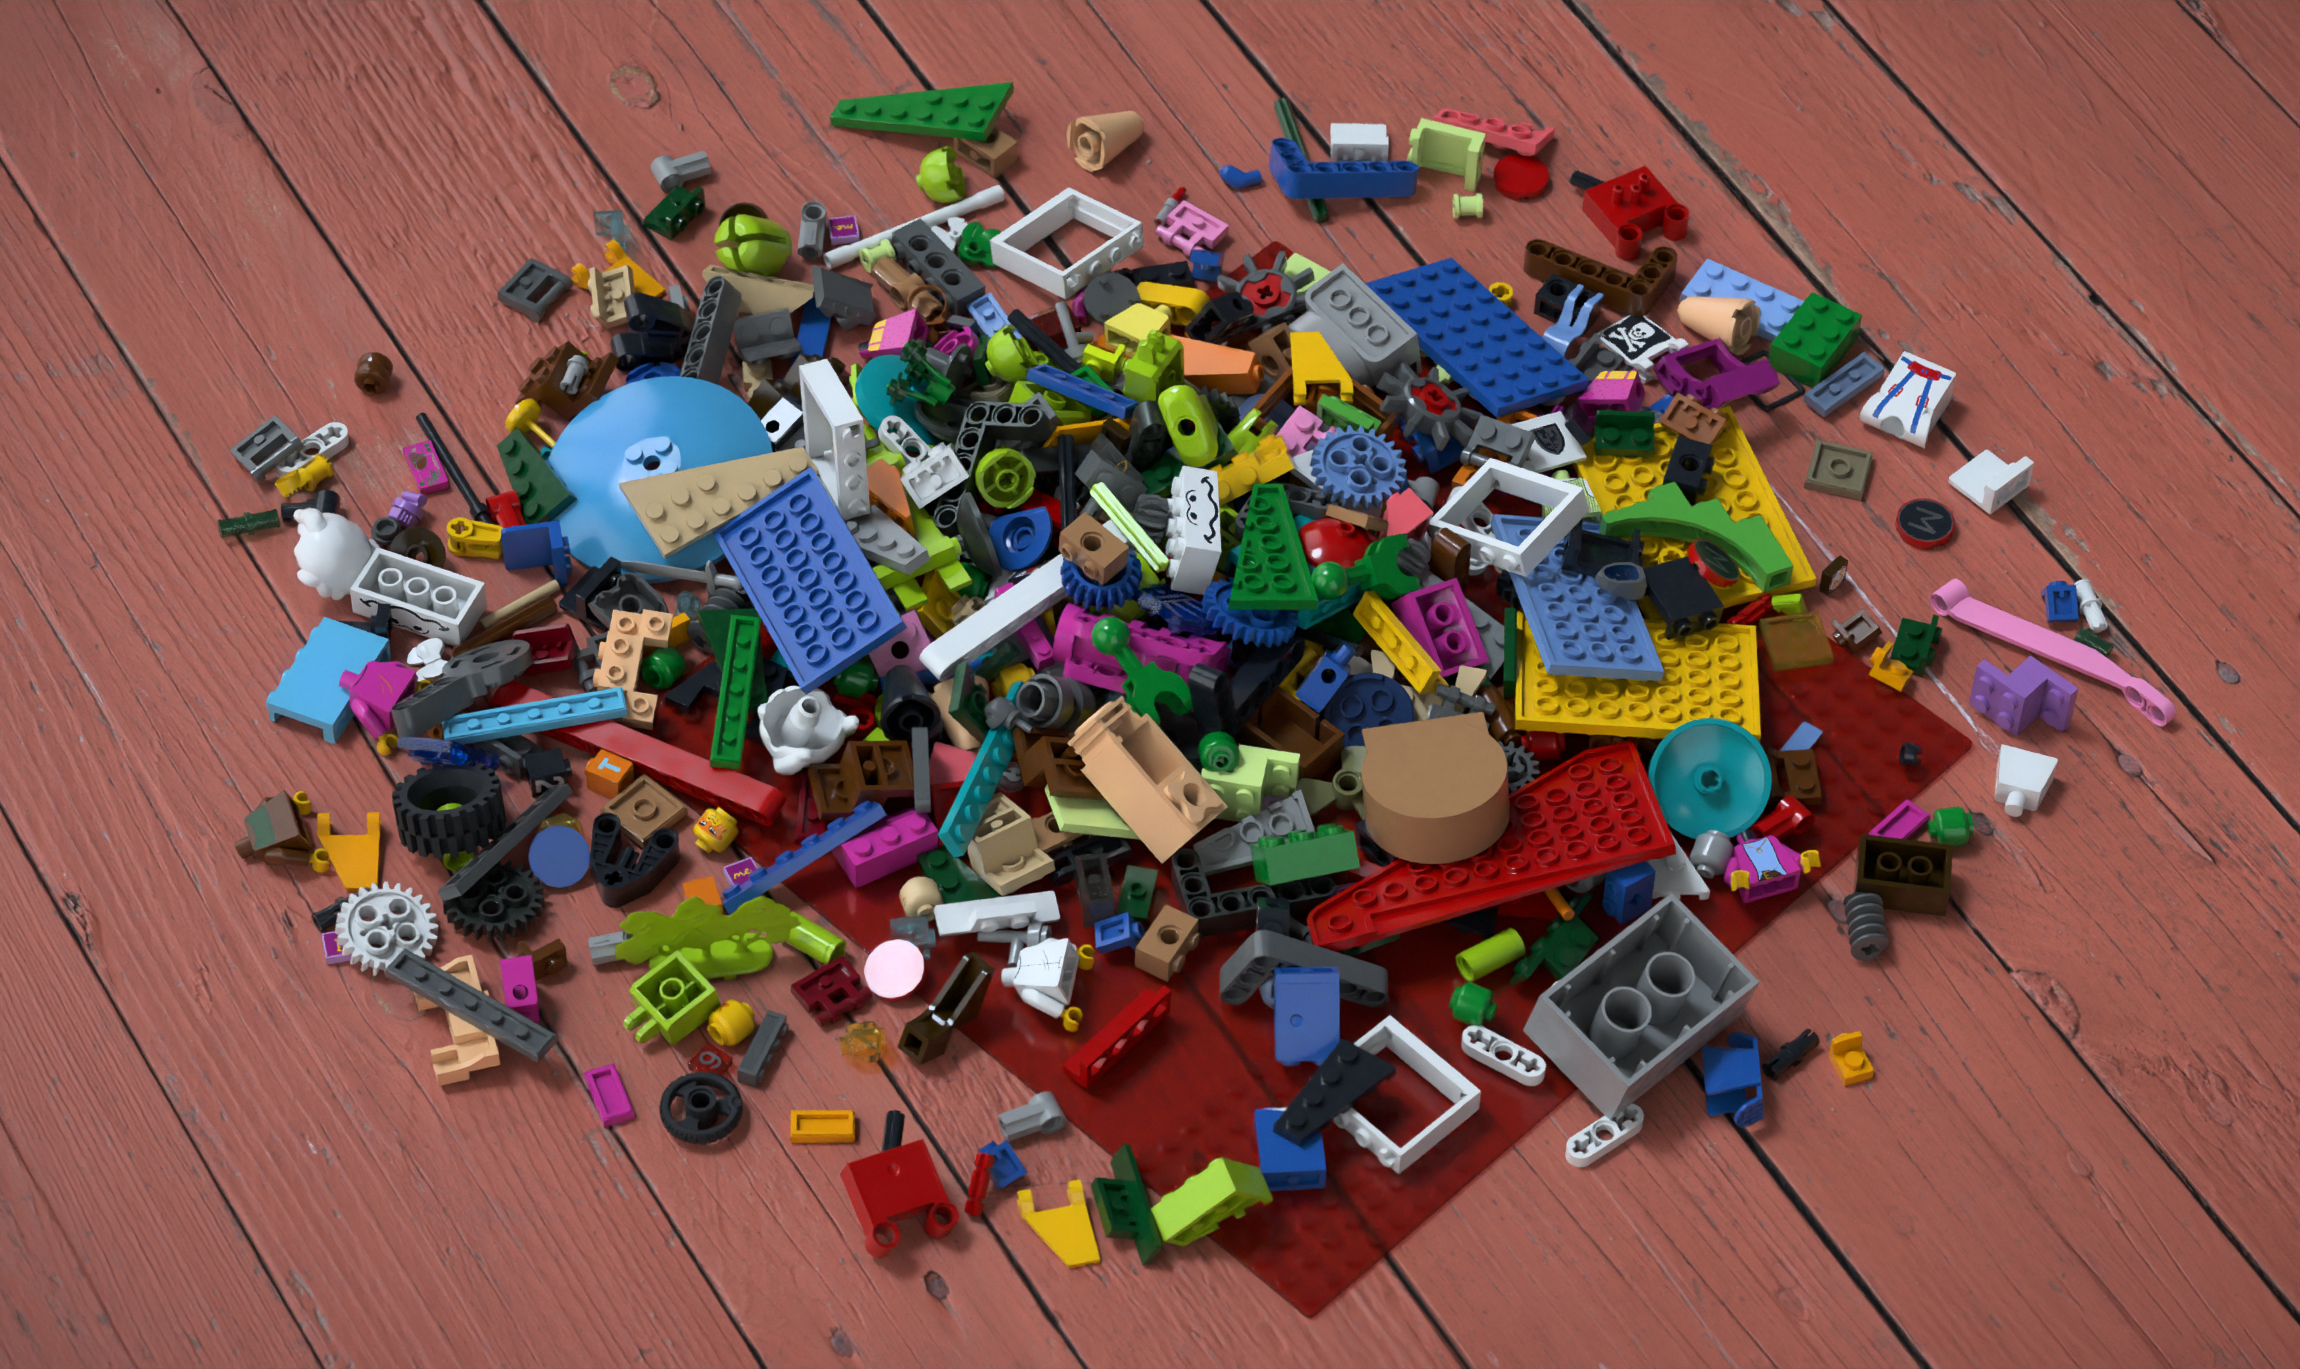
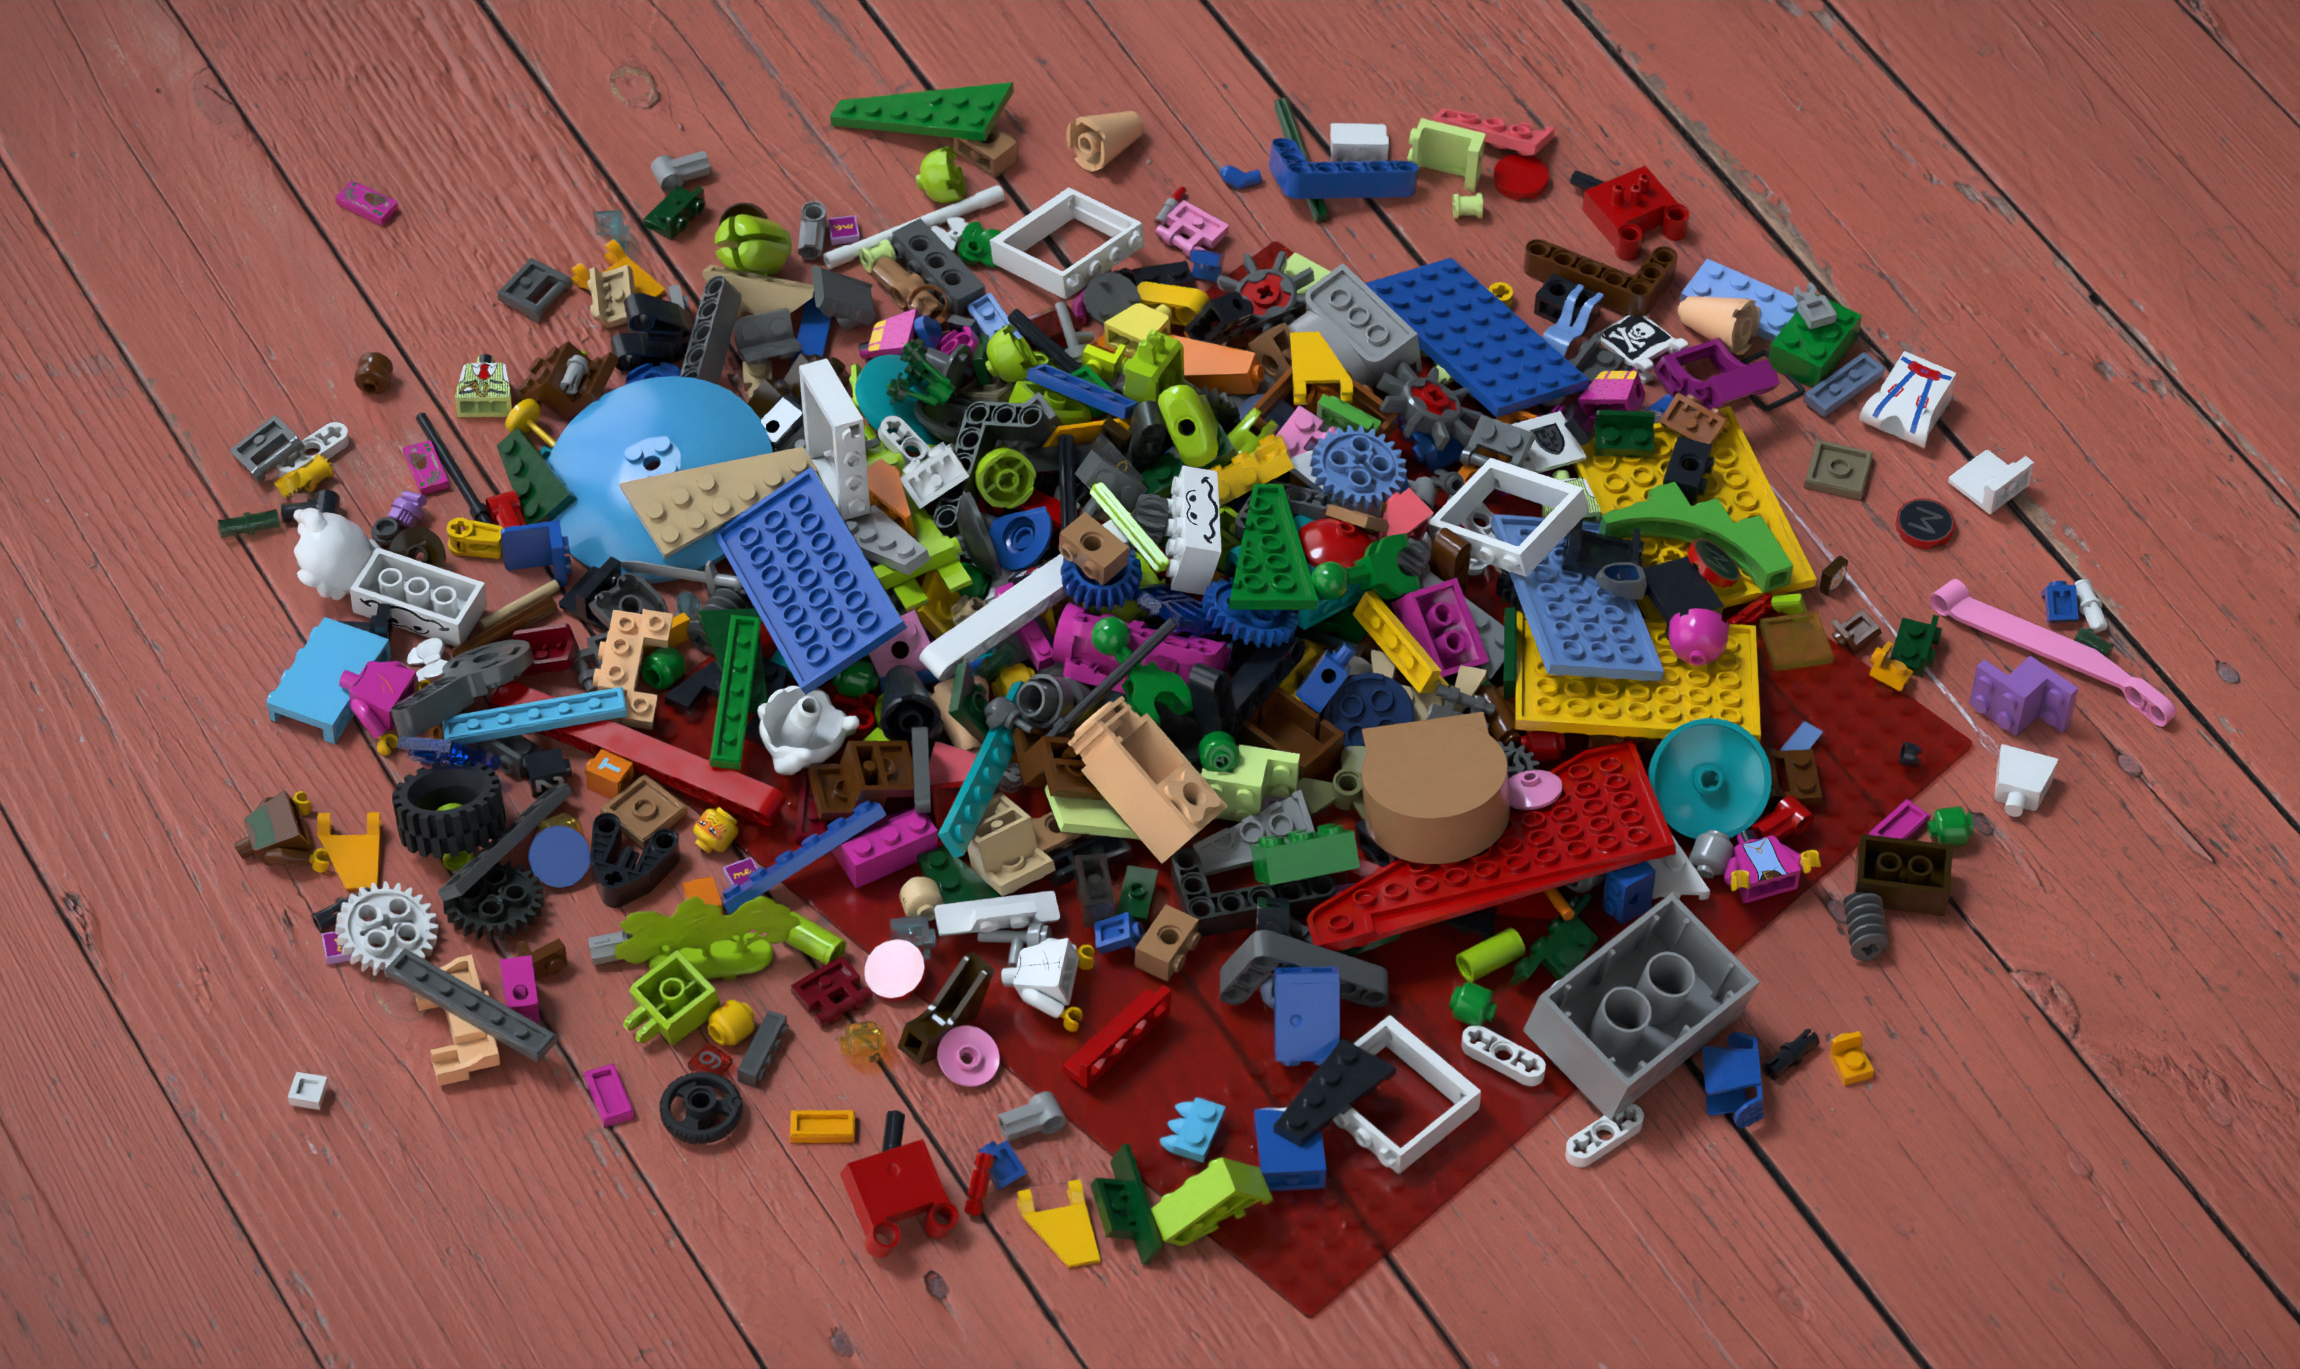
(308, 1090): none -> white plate
(366, 202): none -> dark pink tile
(483, 389): none -> torso
(928, 330): none -> blue tile
(975, 1045): none -> bright pink dish
(1064, 725): none -> black bar
(1195, 1130): none -> medium azure plate
(1449, 482): none -> dark grey pin
(1533, 789): none -> bright pink dish
(1698, 636): none -> dark pink cylinder
(1813, 309): none -> light grey plate

